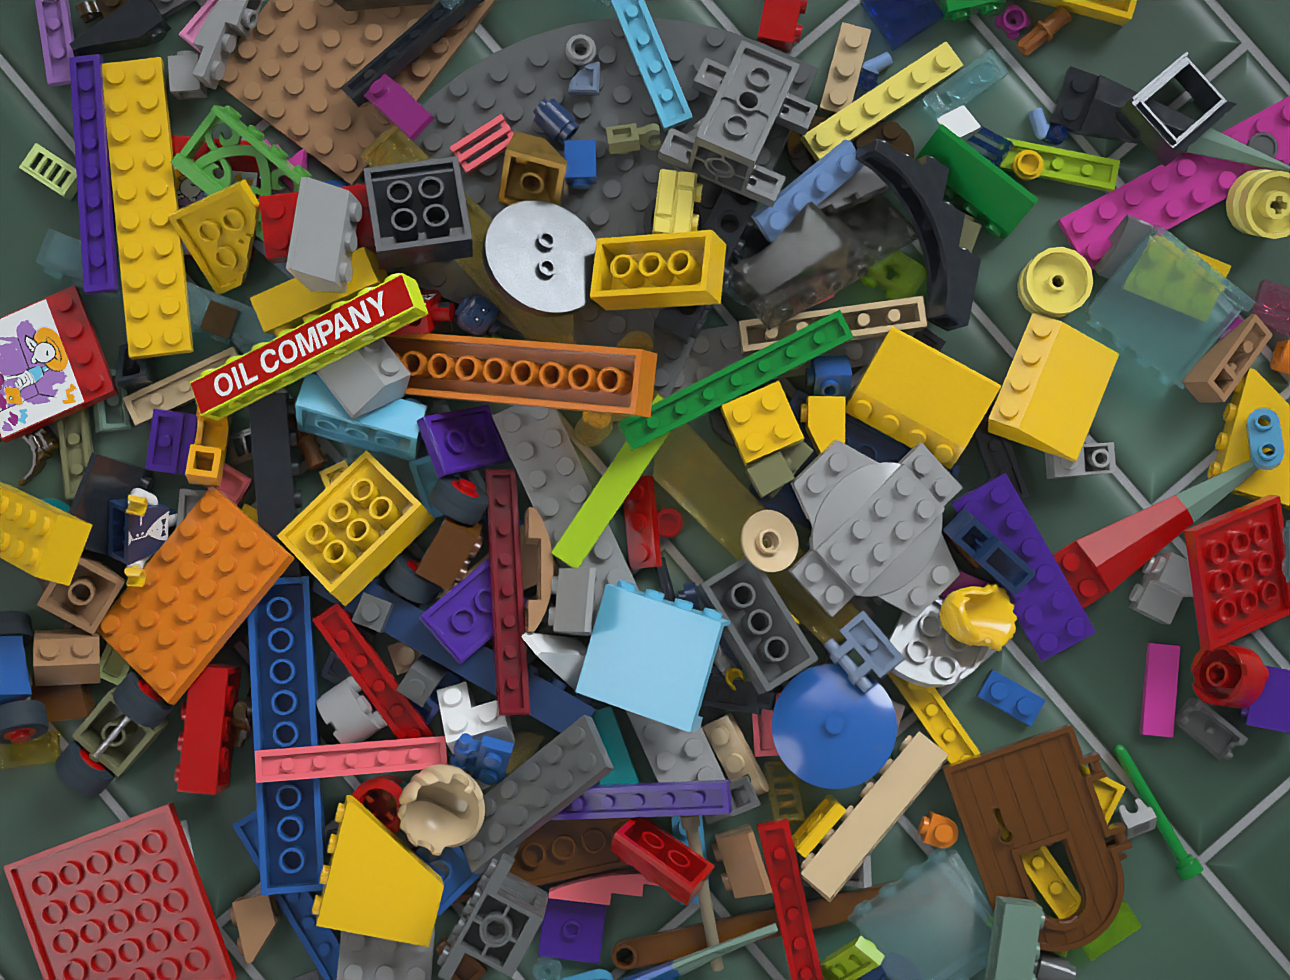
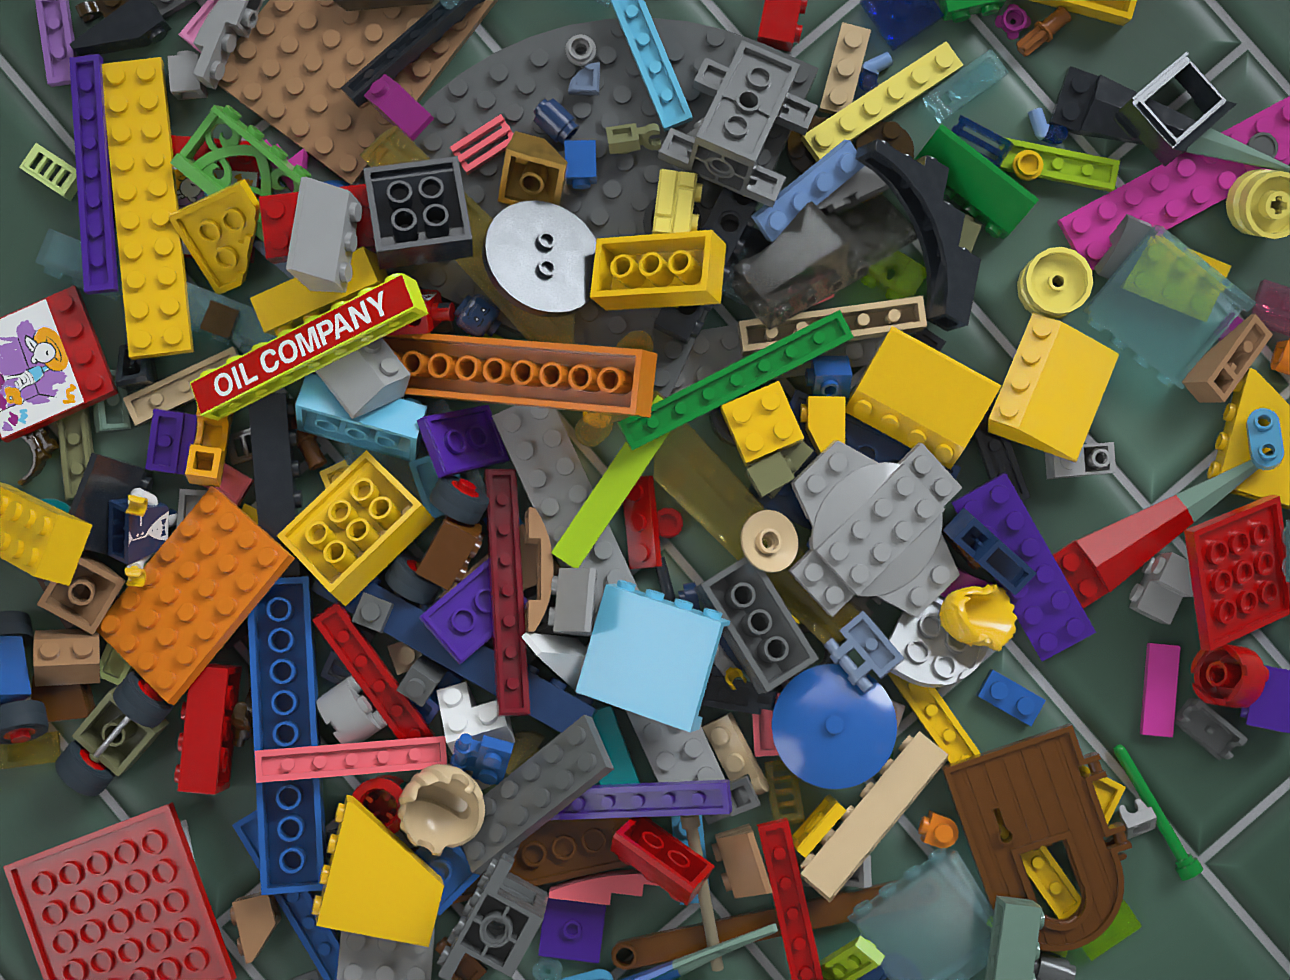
(960, 122): white slope -> none

